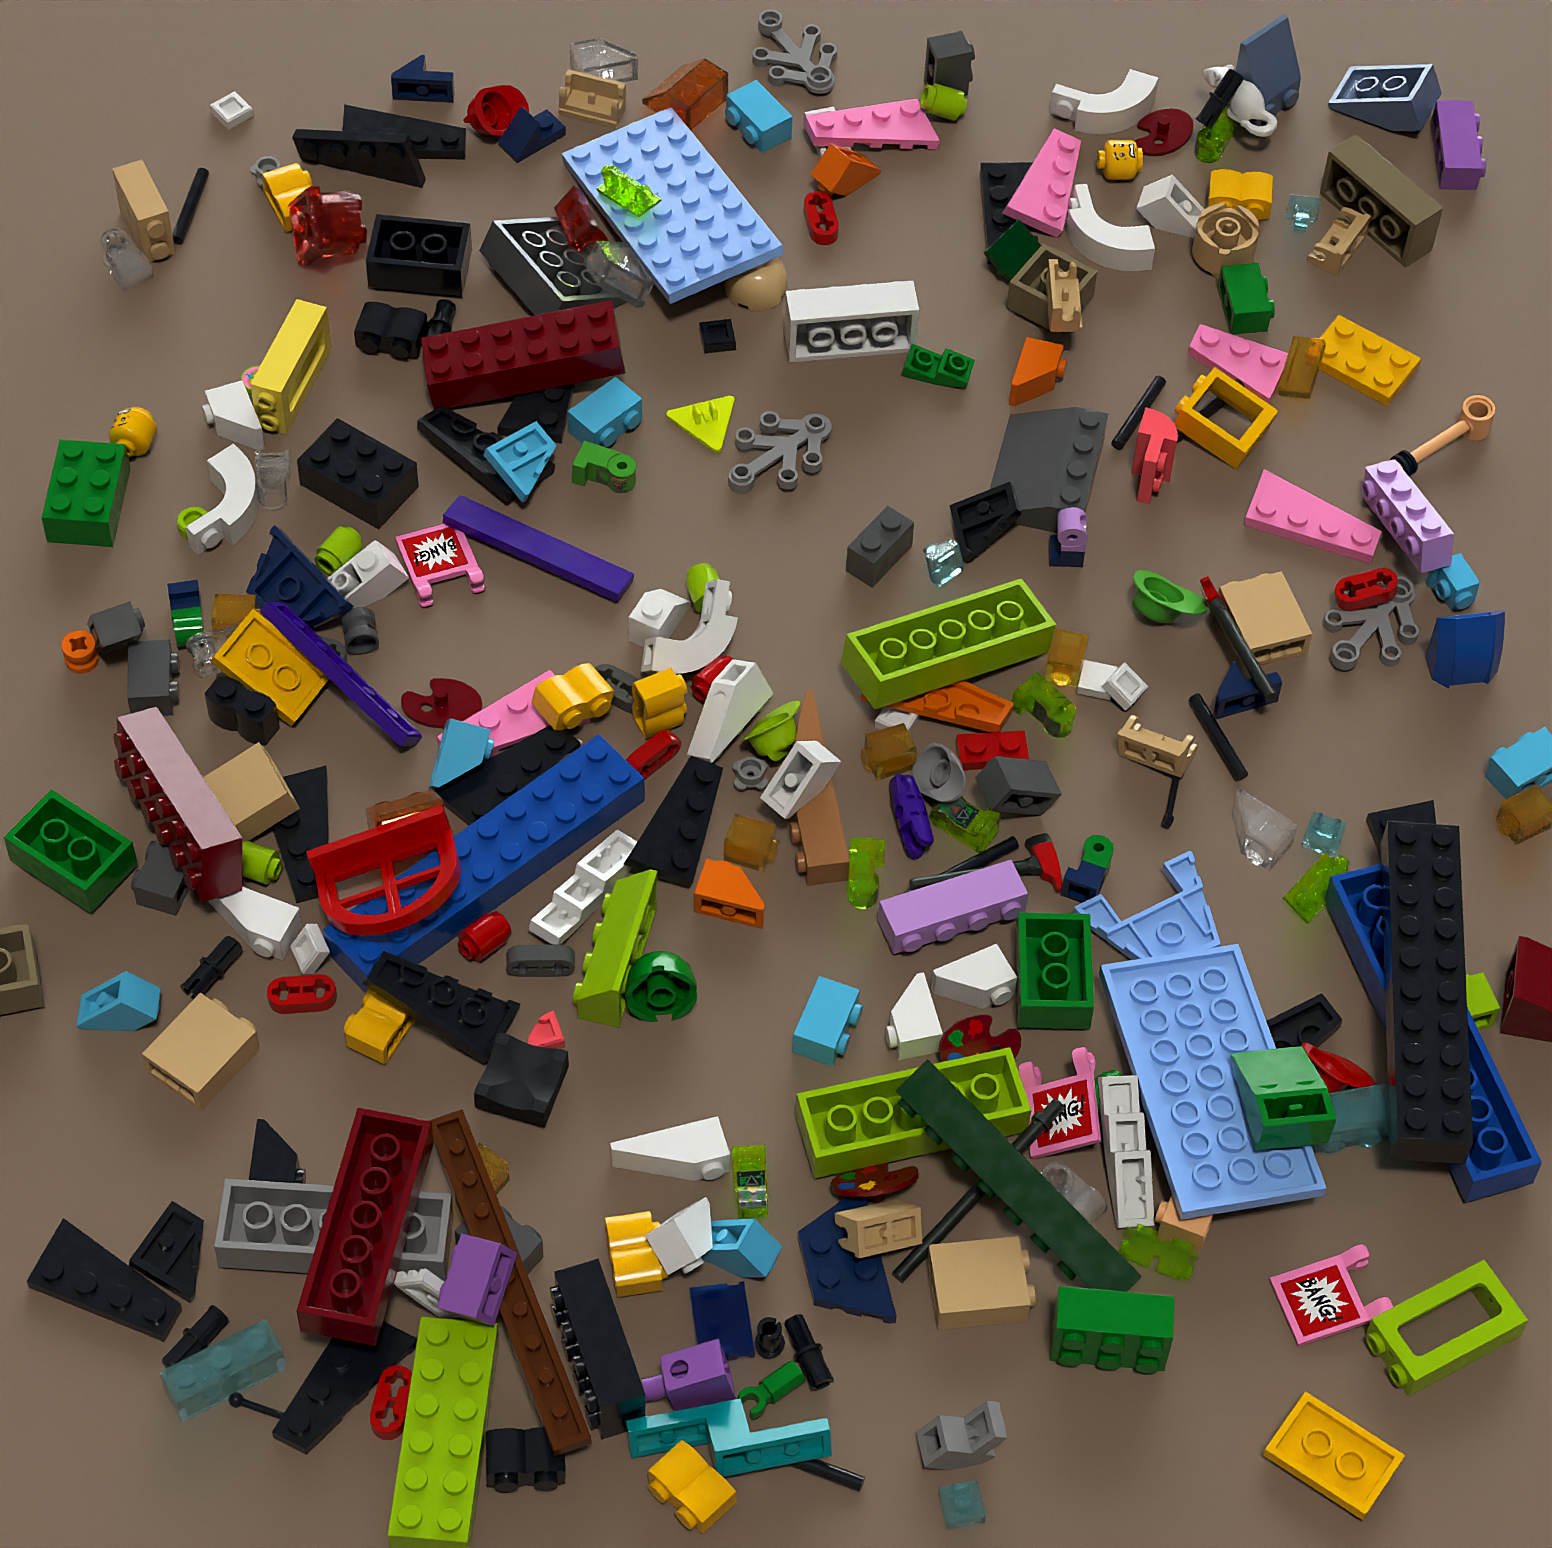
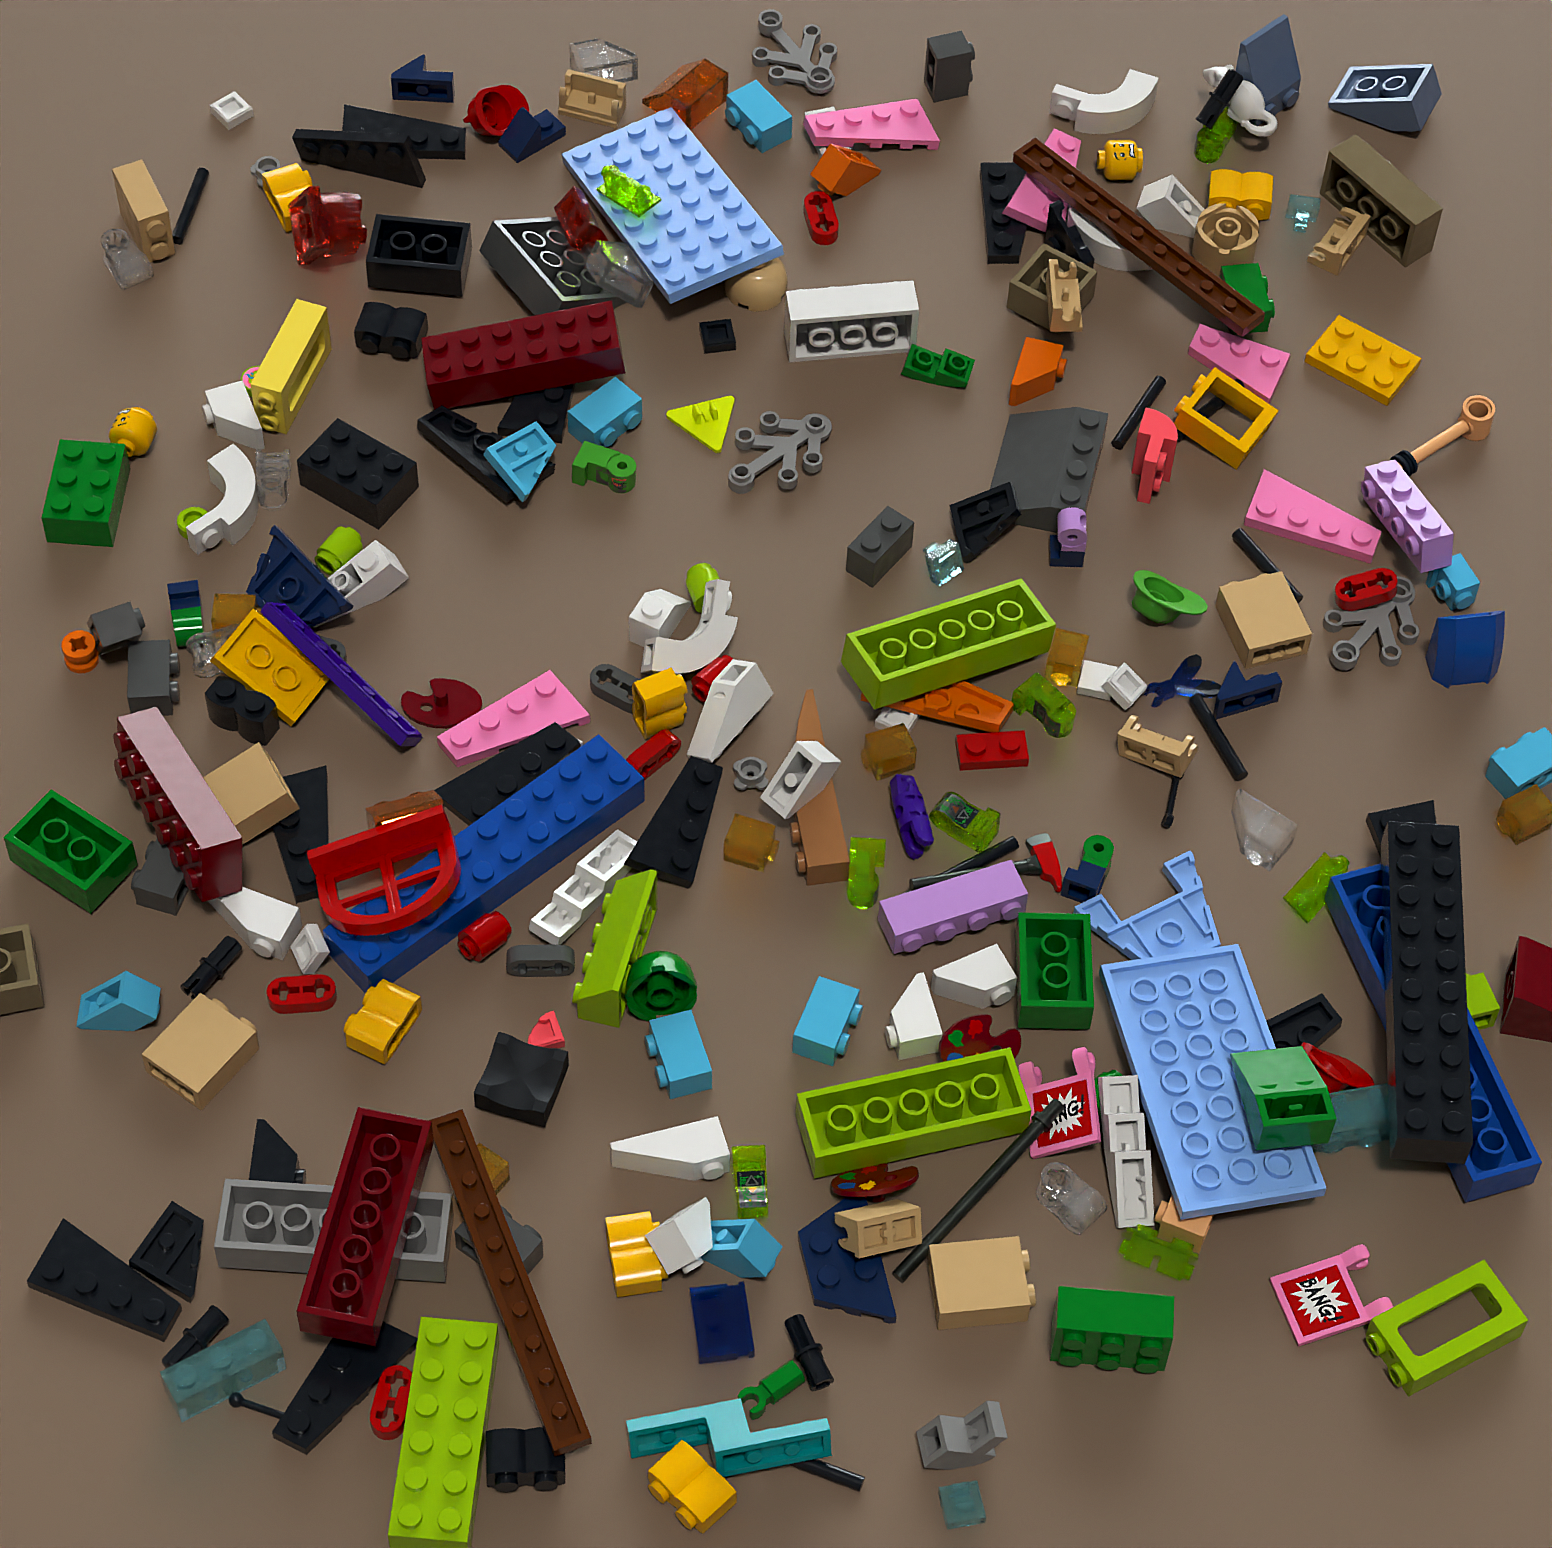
(260, 862): lime brick -> none
(360, 631): dark grey wheel -> none
(423, 1288): white tile -> none
(437, 556): flag -> none
(442, 318): black axle -> none
(442, 1004): black wing -> none
(459, 751): medium azure slope -> none
(476, 1279): medium lavender brick -> none
(538, 548): dark purple tile -> none
(572, 697): yellow brick -> none
(597, 1347): black brick -> none
(679, 1054): none -> medium azure brick
(692, 1377): medium lavender torso -> none
(728, 894): orange slope -> none
(769, 1339): black pin -> none
(775, 732): lime piece -> none
(939, 773): light grey cap -> none
(943, 101): lime brick -> none
(1012, 250): dark green piece -> none
(1015, 1180): dark green brick -> none
(1018, 785): dark grey brick -> none
(1066, 239): none -> black wing
(1139, 237): none -> reddish brown plate
(1167, 125): dark red piece -> none
(1183, 683): none -> clear blue piece
(1221, 613): pearl dark grey piece -> none
(1261, 558): none -> black bar
(1301, 367): clear yellow tile -> none
(1324, 834): clear light blue tile -> none
(1334, 1455): yellow plate -> none
(1457, 145): medium lavender brick -> none

